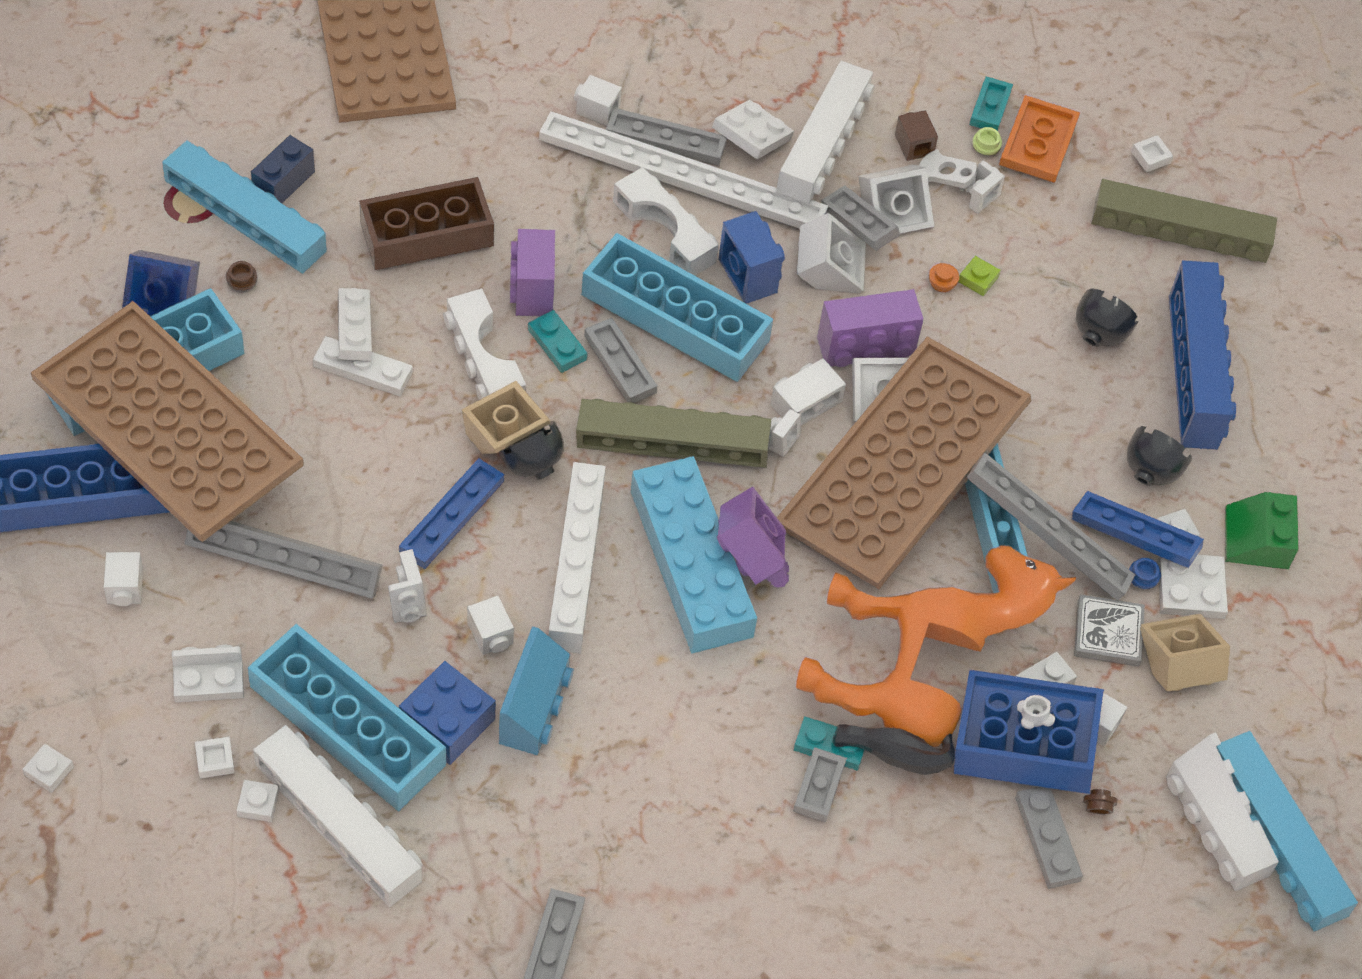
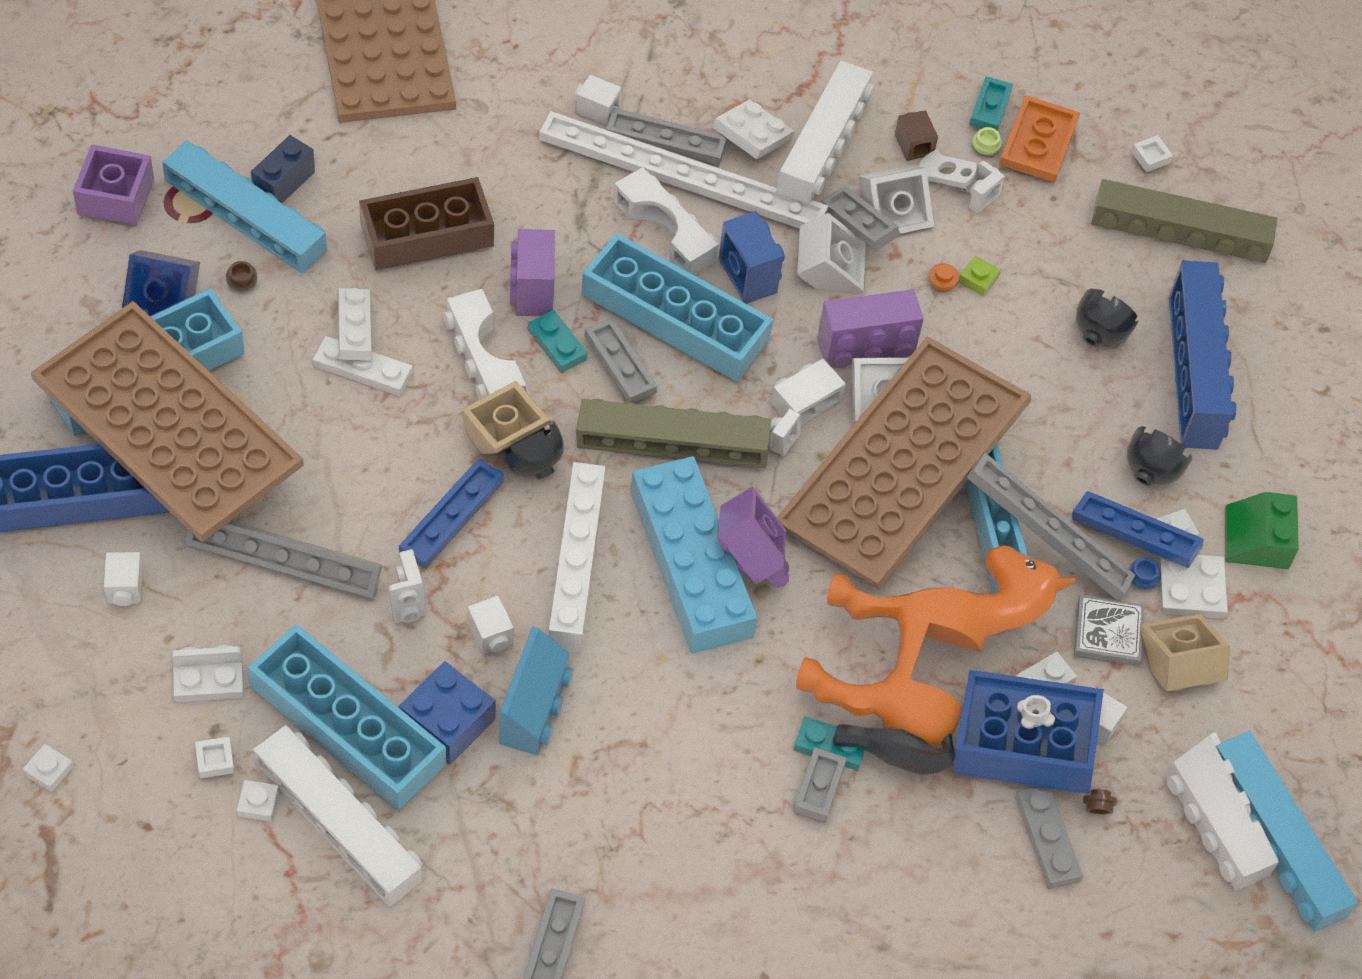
(113, 184): none -> medium lavender brick

